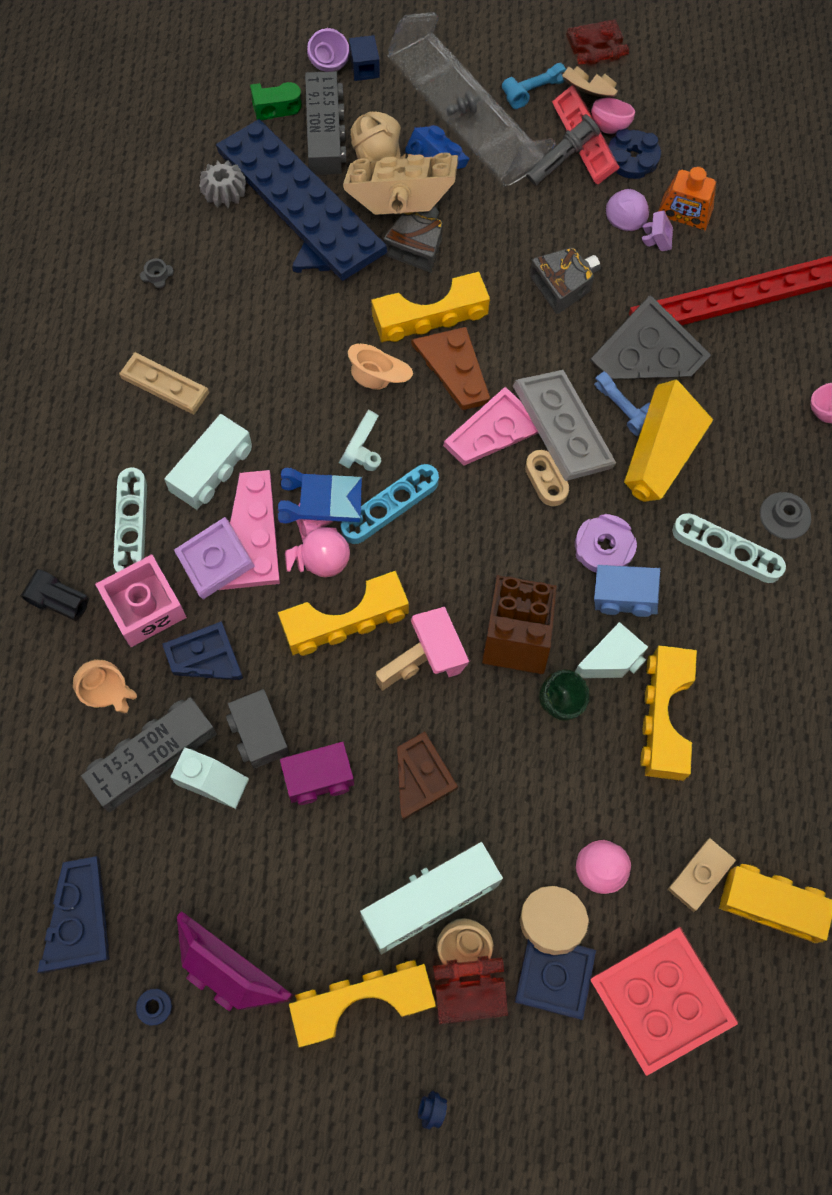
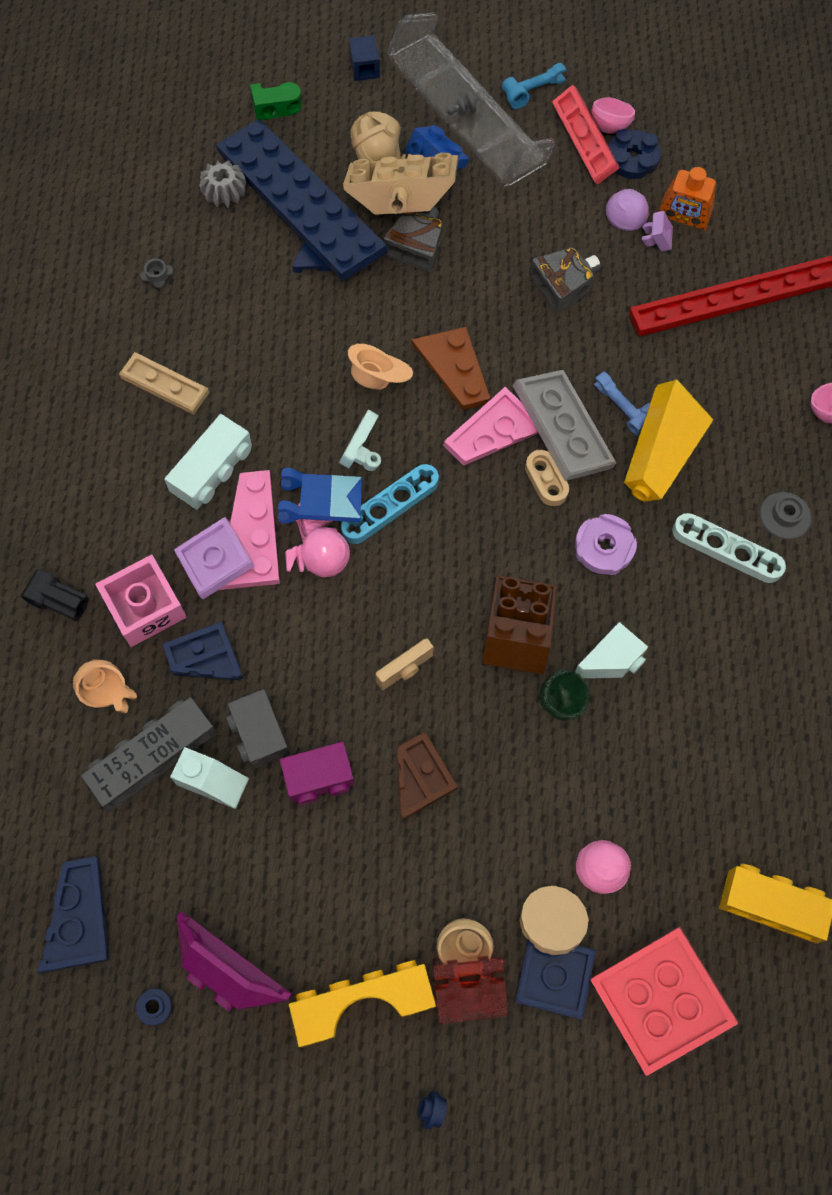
(130, 523): light aqua beam -> none
(309, 628): yellow arch -> none
(323, 123): dark grey brick -> none
(328, 50): lavender piece -> none
(399, 317): yellow arch -> none
(431, 897): light aqua brick -> none
(440, 641): bright pink panel -> none
(571, 142): dark grey pin -> none
(597, 42): clear red plate -> none
(598, 87): tan slope -> none
(627, 590): medium blue brick -> none
(650, 347): dark grey plate -> none
(666, 750): yellow arch -> none
(701, 874): tan plate -> none

